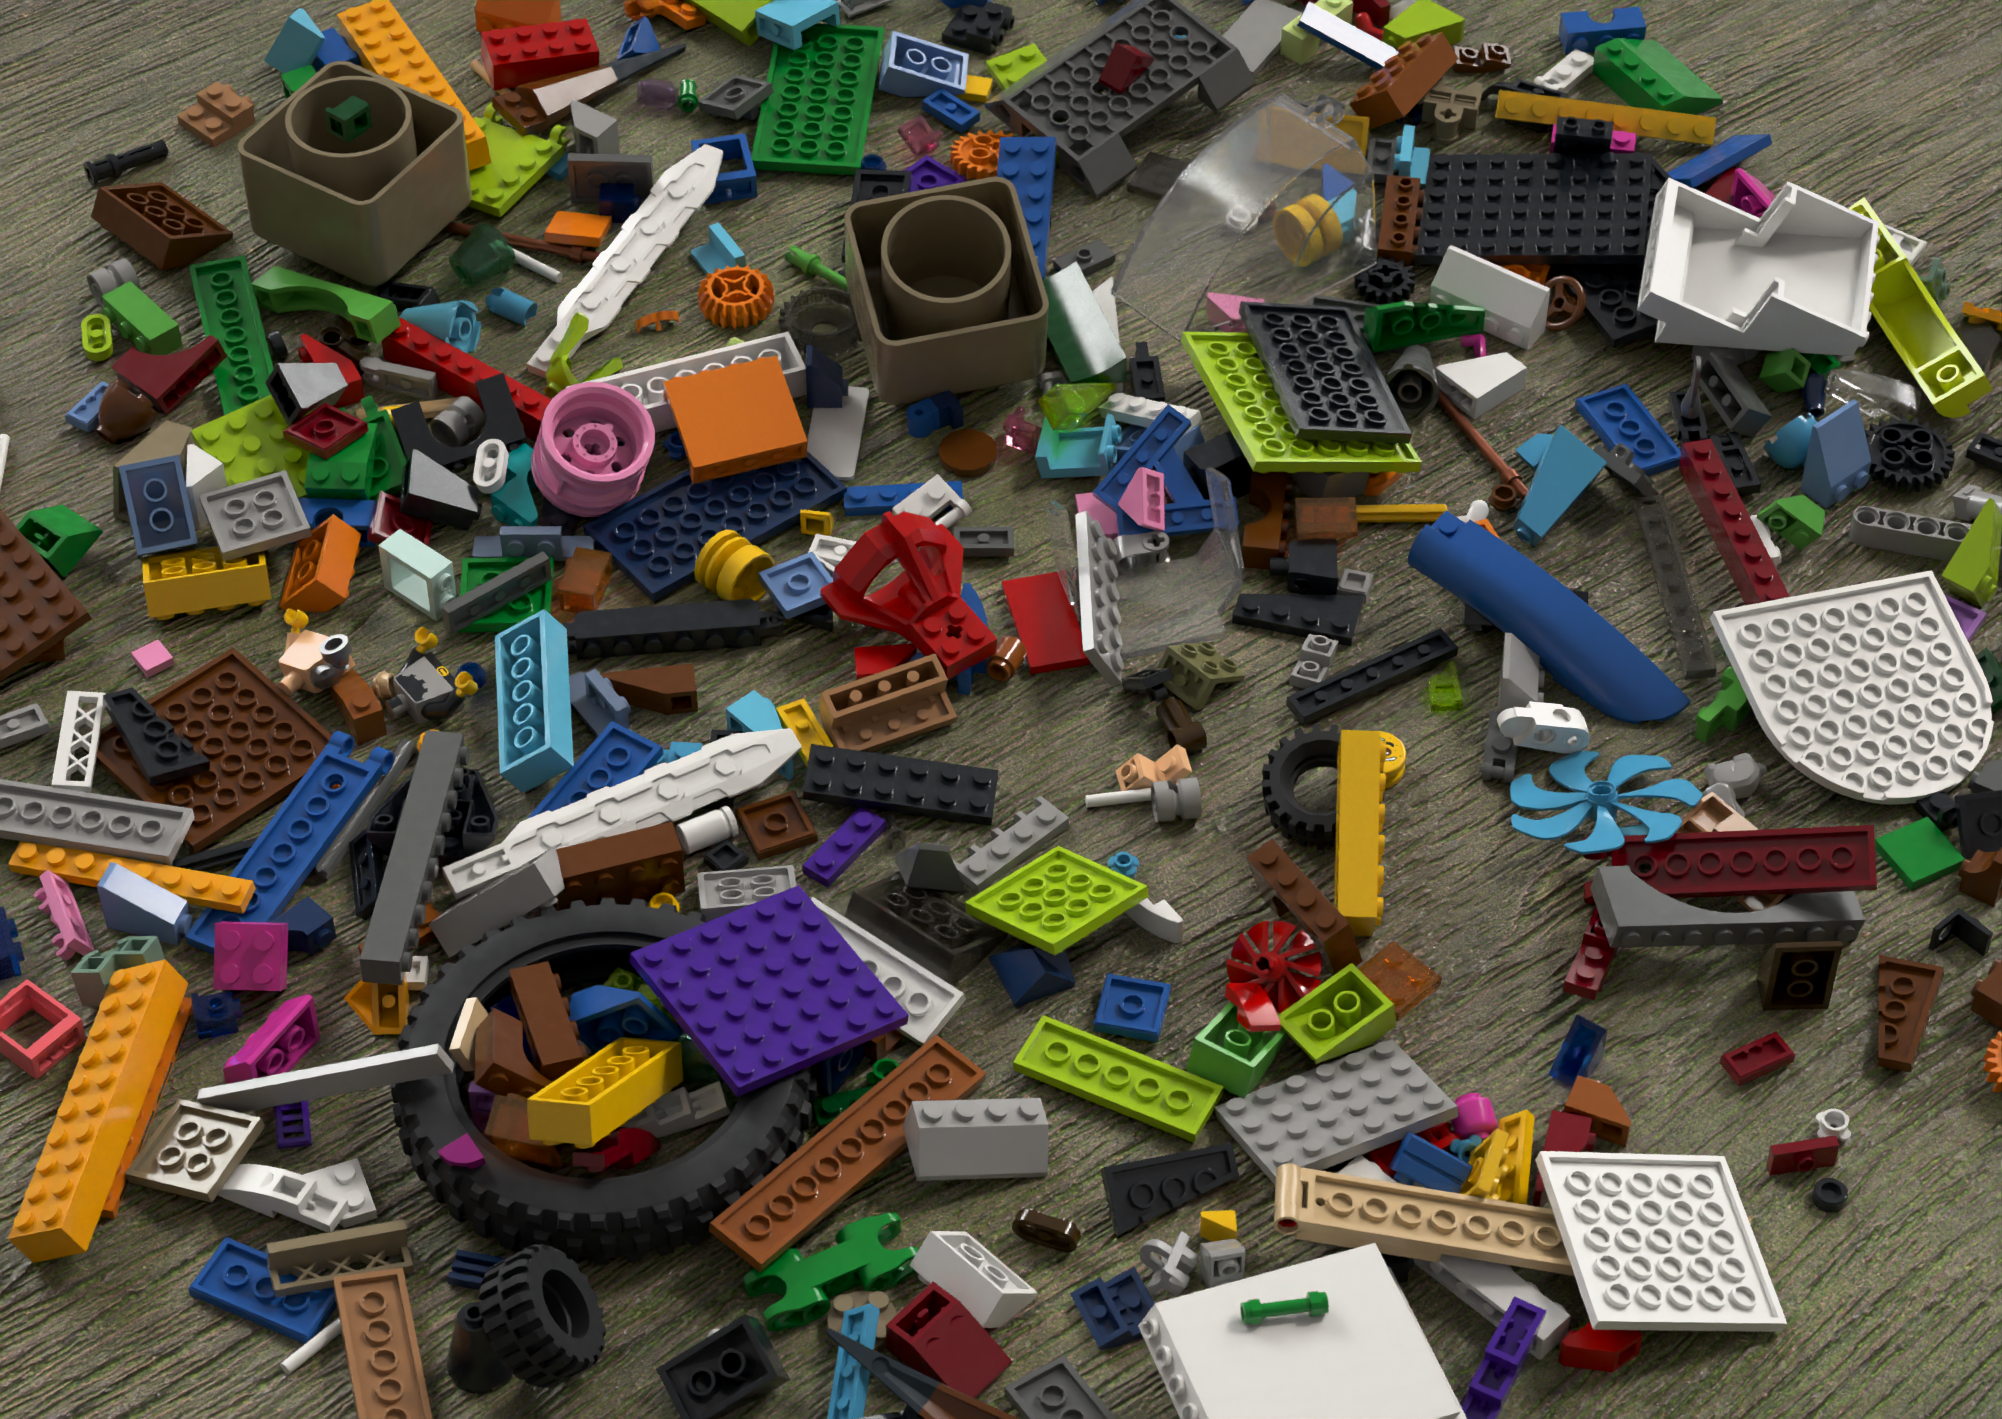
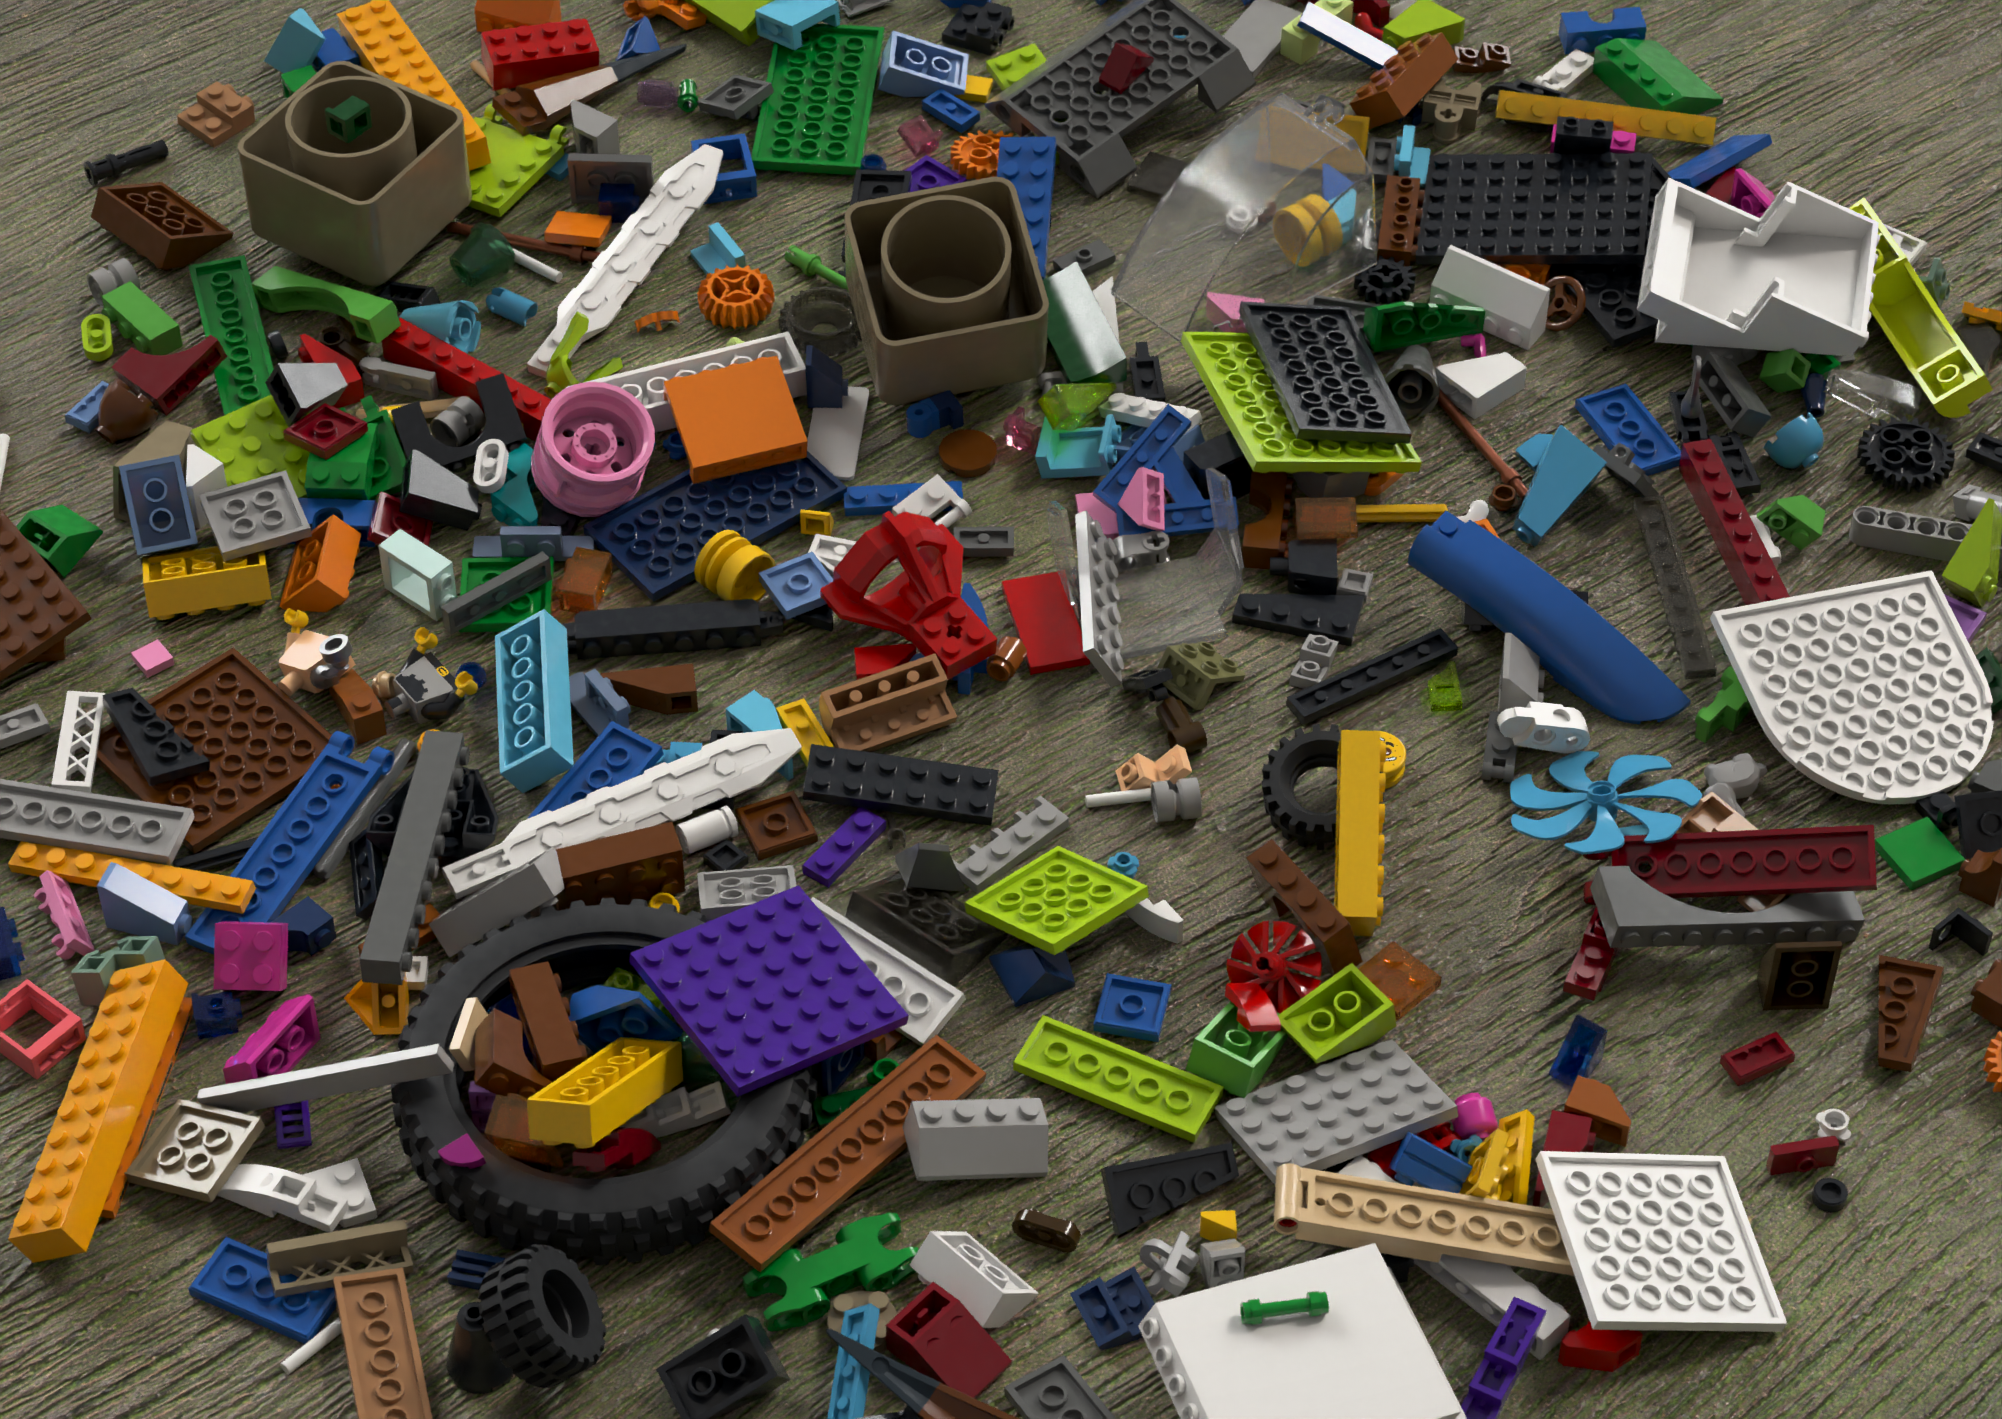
(1837, 456): medium blue slope -> none

